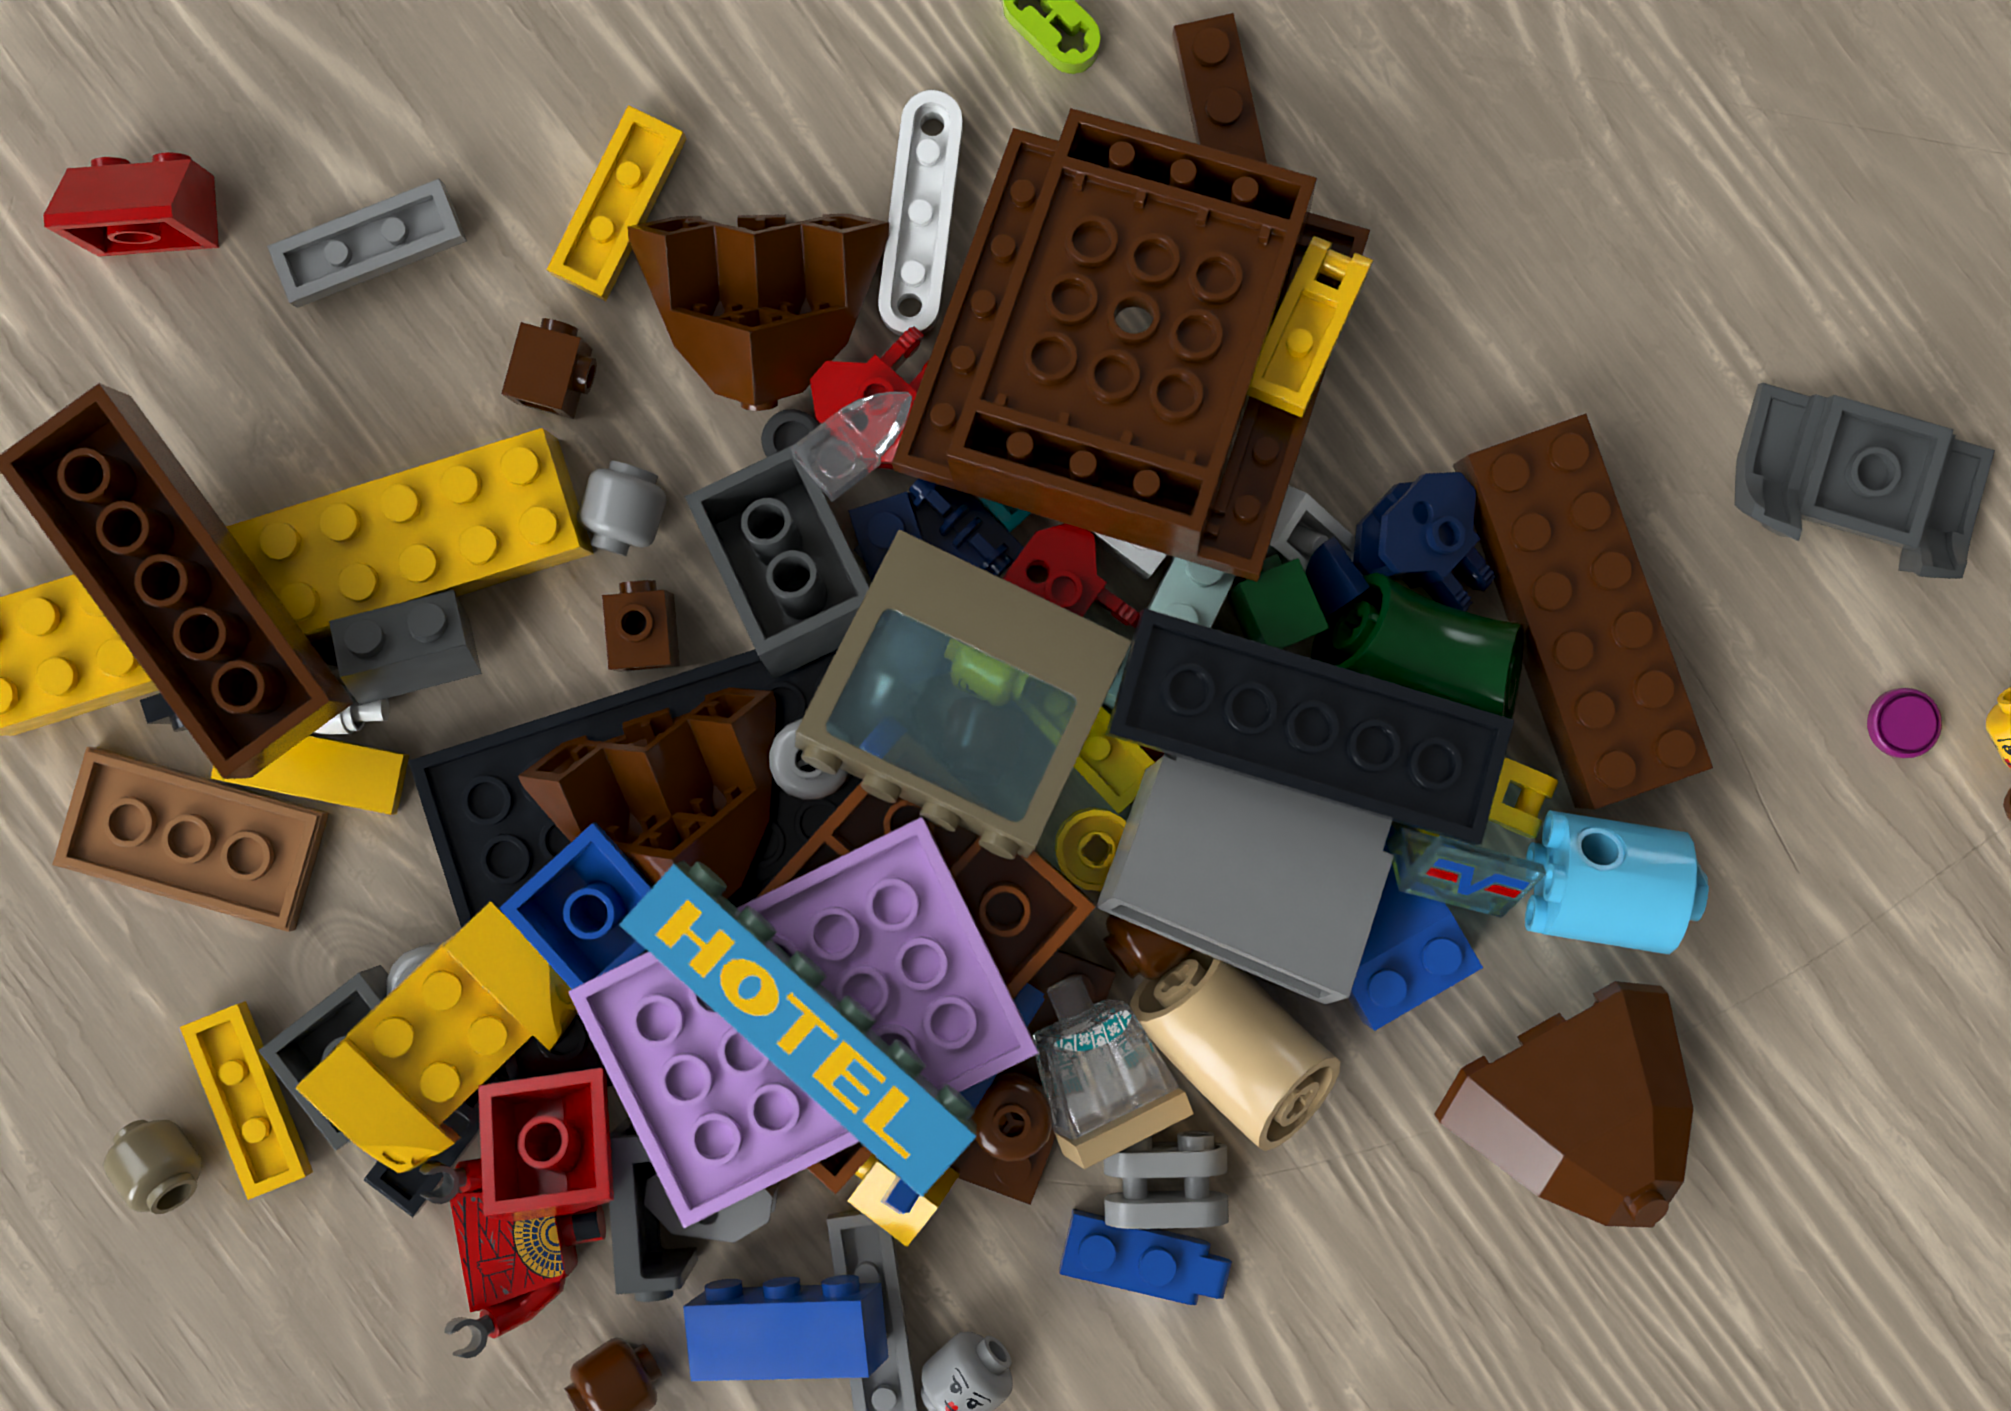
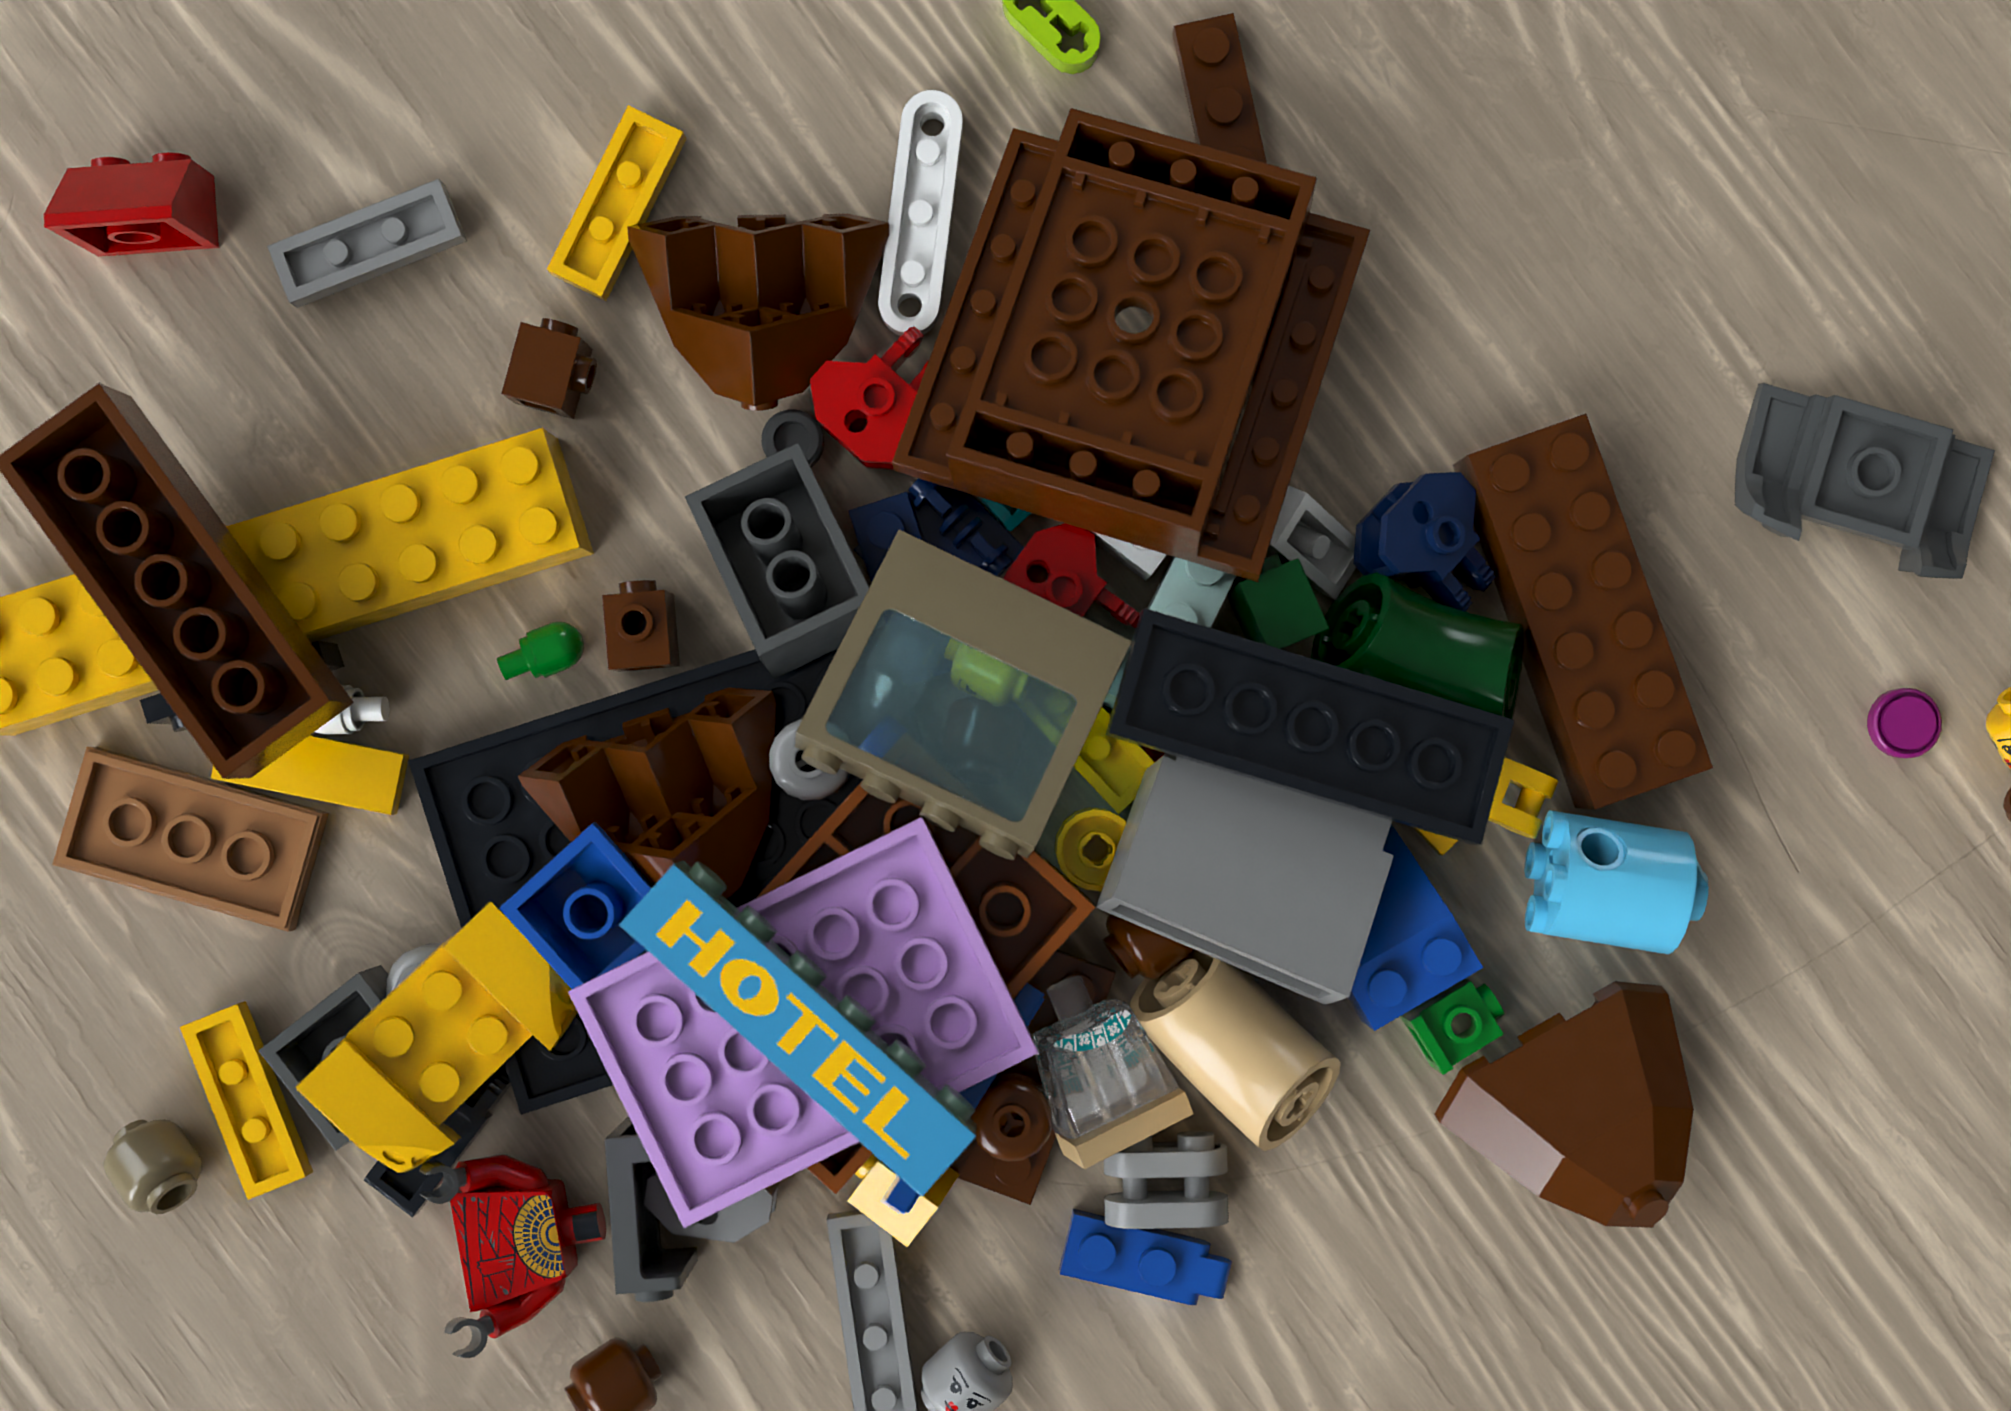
(405, 647): dark grey brick -> none
(544, 651): none -> green cylinder
(545, 1145): red slope -> none
(621, 507): light grey head -> none
(786, 1330): blue brick -> none
(852, 441): clear plate -> none
(1307, 327): yellow plate -> none
(1333, 577): dark blue tile -> none
(1432, 1024): none -> green brick
(1461, 872): clear light blue panel -> none

